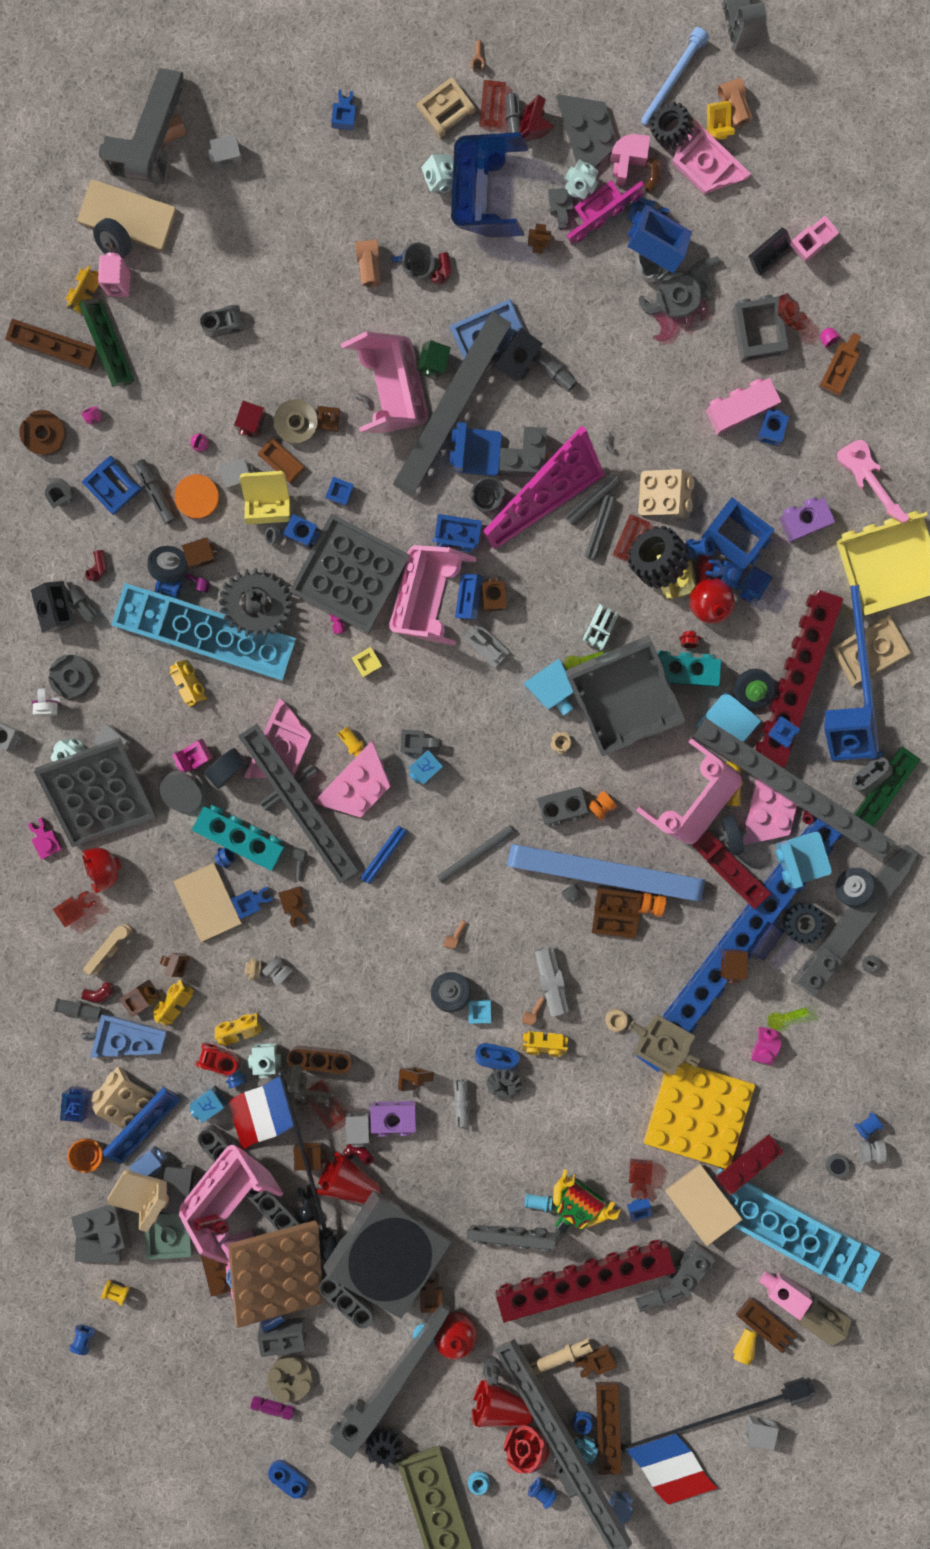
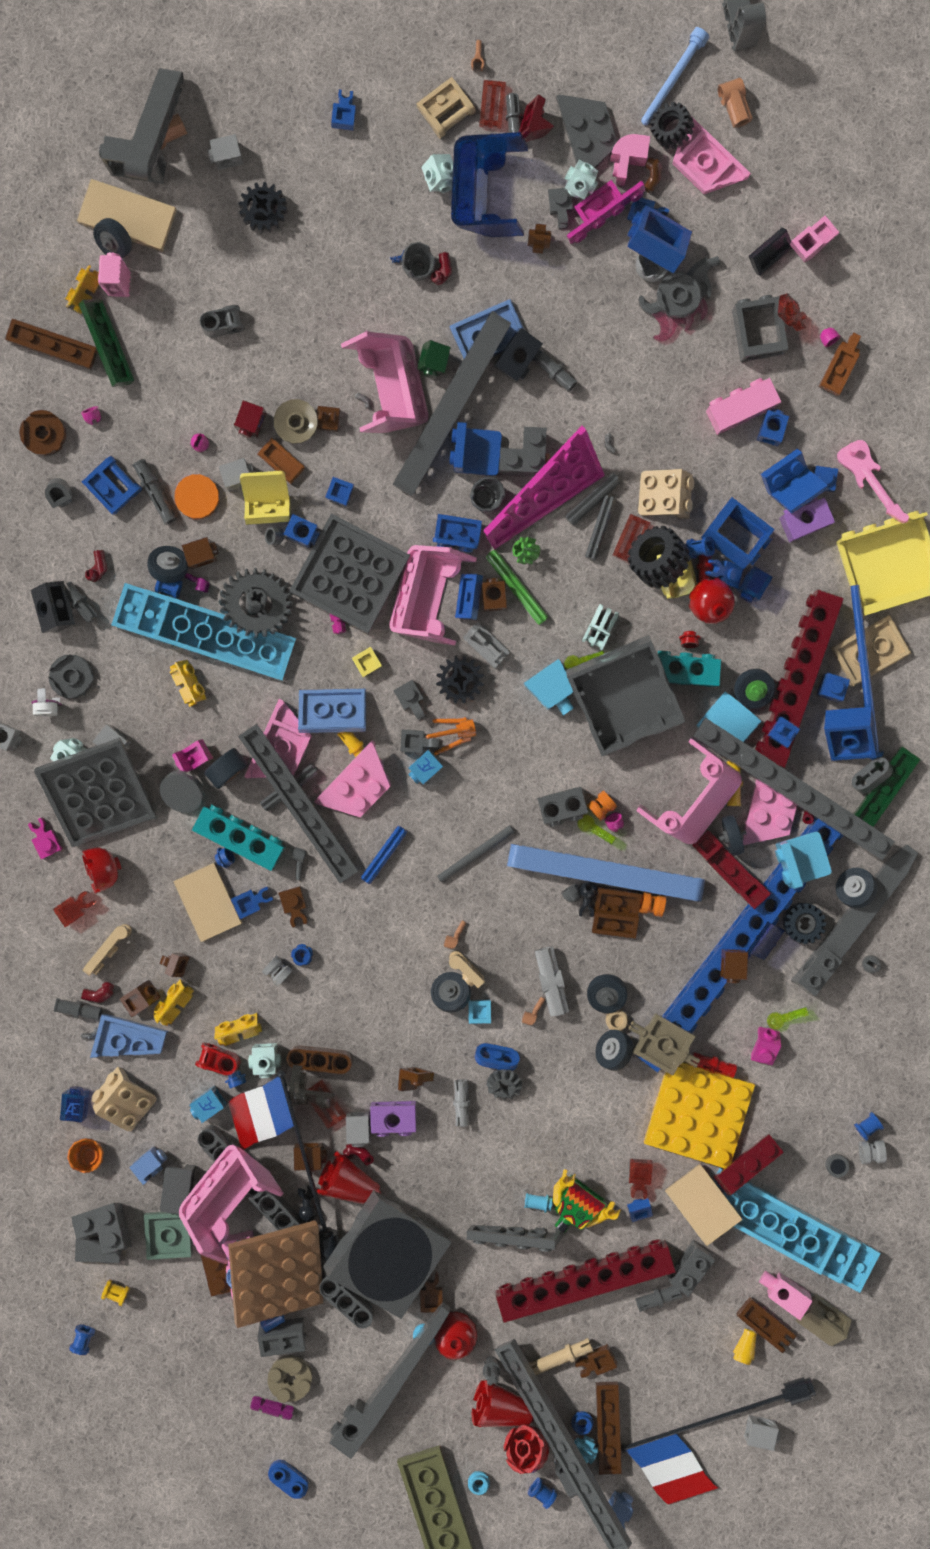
(141, 1125): blue tile -> none
(141, 1195): tan bracket -> none
(212, 1222): dark red arm -> none
(253, 969): tan plate -> none
(268, 198): none -> black gear
(297, 959): none -> blue plate
(332, 710): none -> medium blue tile
(368, 257): nougat piece -> none
(392, 1446): black gear -> none
(409, 697): none -> dark grey plate
(464, 729): none -> orange plant
(470, 973): none -> tan plate
(471, 677): none -> black gear
(516, 587): none -> bright green axle
(526, 550): none -> bright green gear
(553, 1045): yellow hinge -> none
(567, 743): tan plate -> none
(587, 894): none -> black arm
(588, 824): none -> clear neon green bar
(607, 993): none -> black wheel
(614, 822): none -> dark pink hinge
(614, 1050): none -> black wheel
(715, 1065): none -> red pin
(719, 120): yellow bracket -> none
(792, 482): none -> blue bracket
(827, 475): none -> blue plate
(833, 687): none -> blue brick

